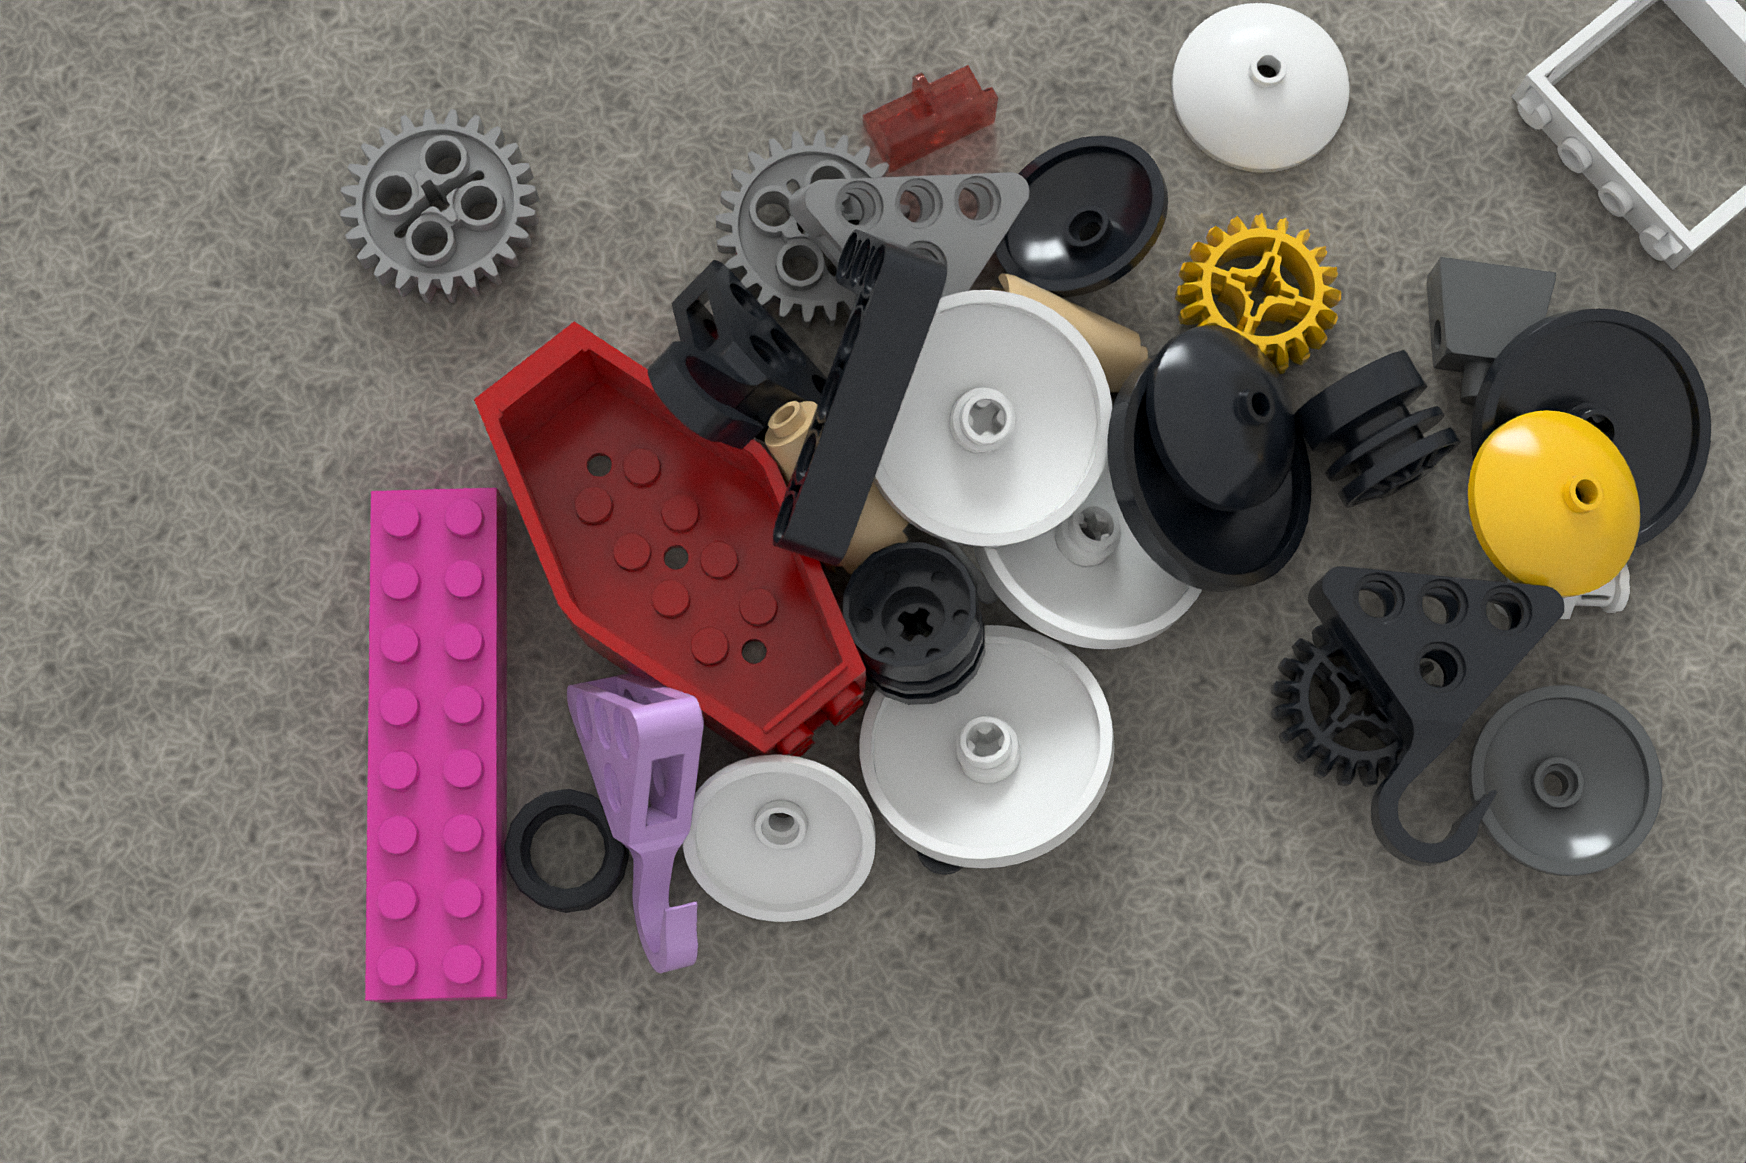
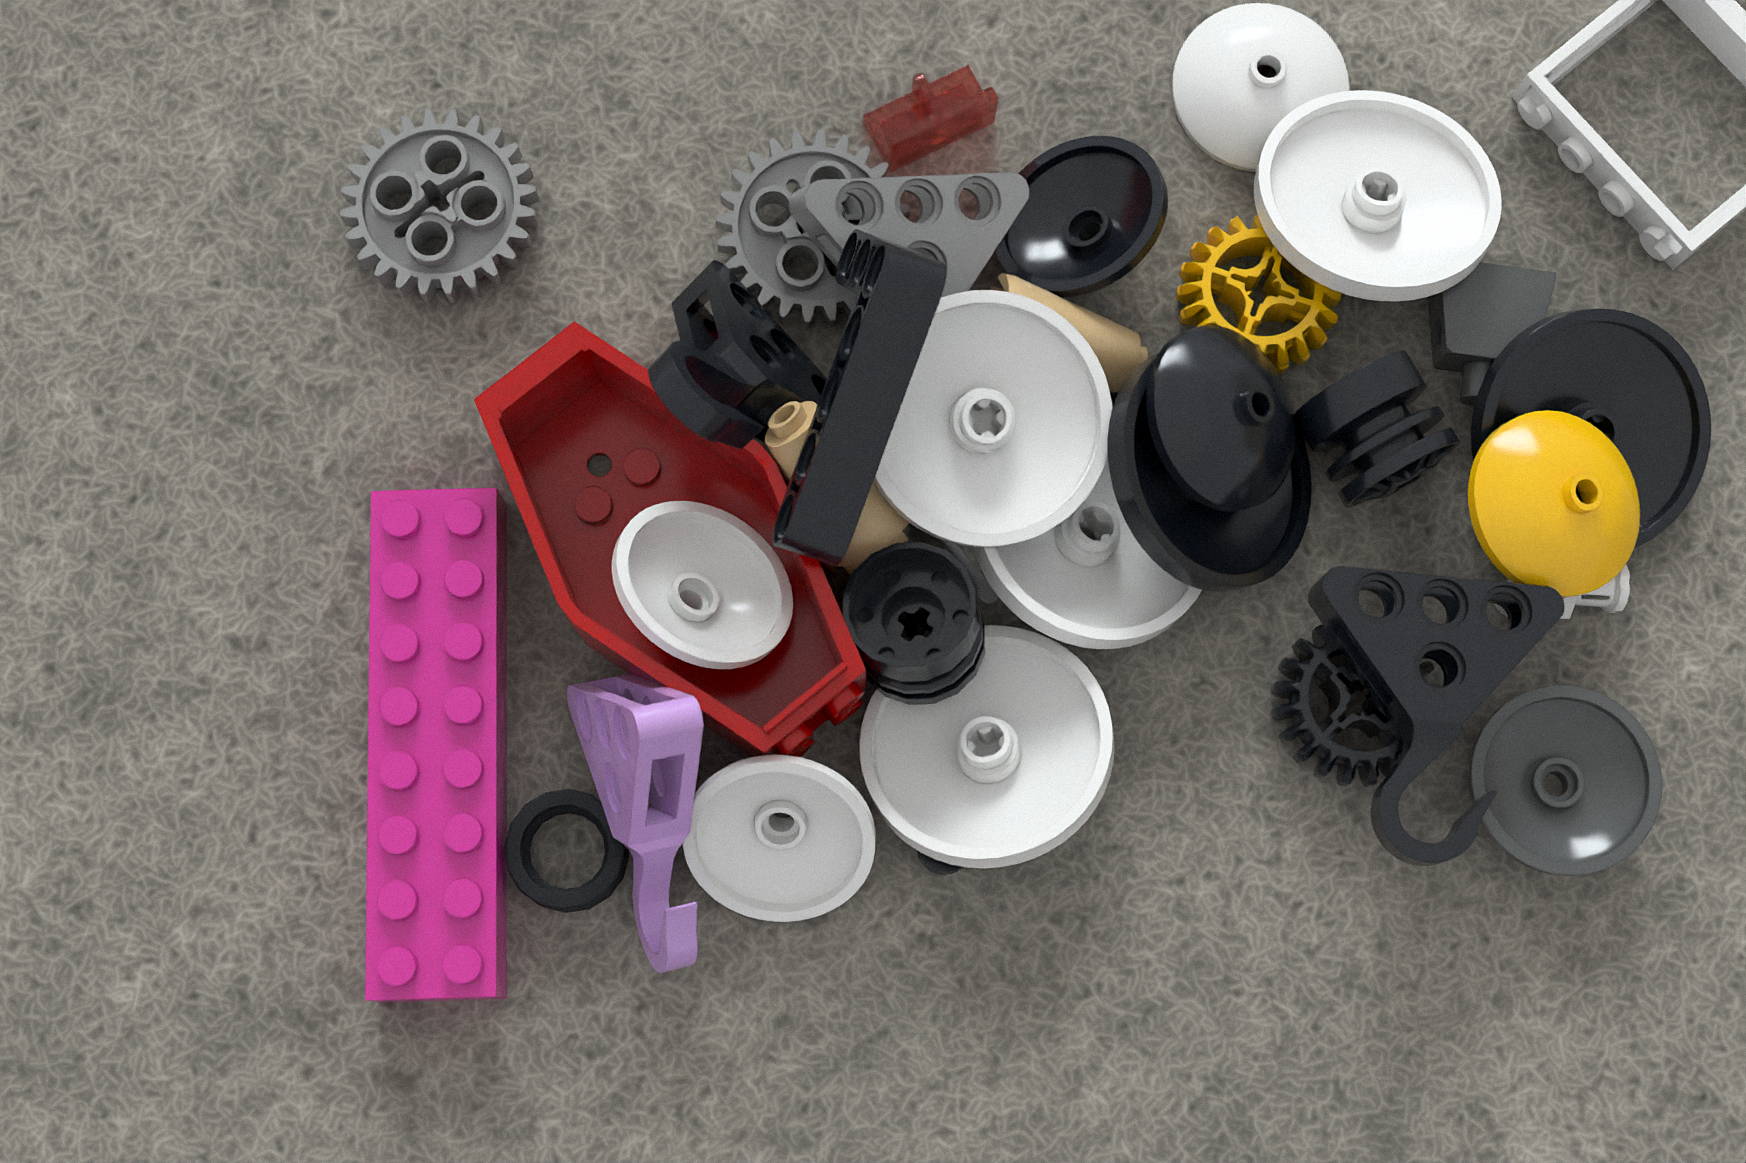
(702, 585): none -> white dish
(1377, 195): none -> white dish

